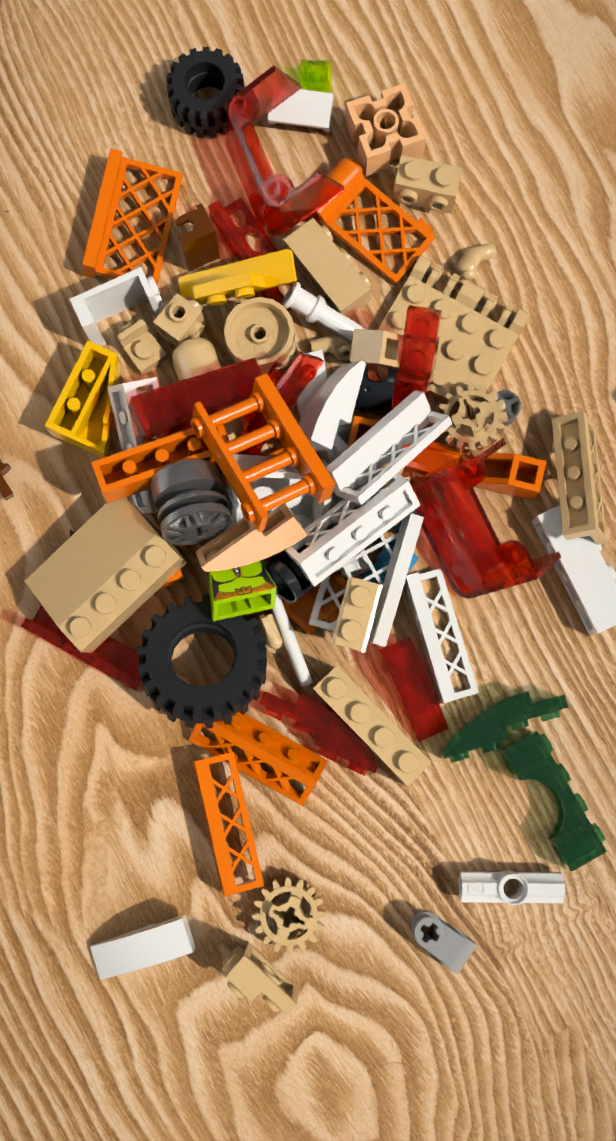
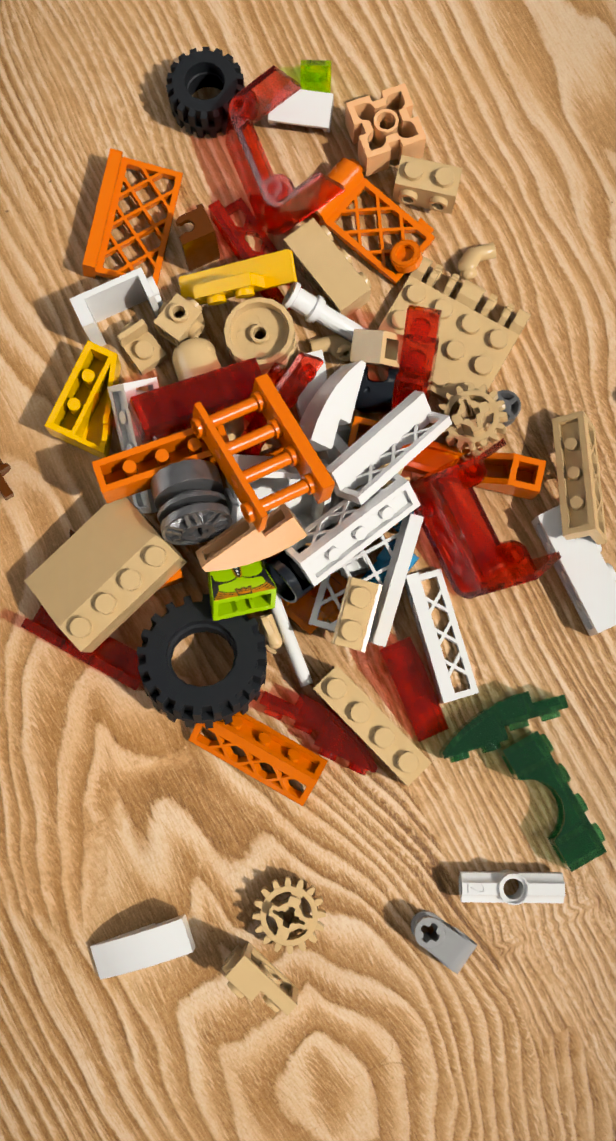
(215, 828): orange fence -> none
(406, 256): none -> orange tile

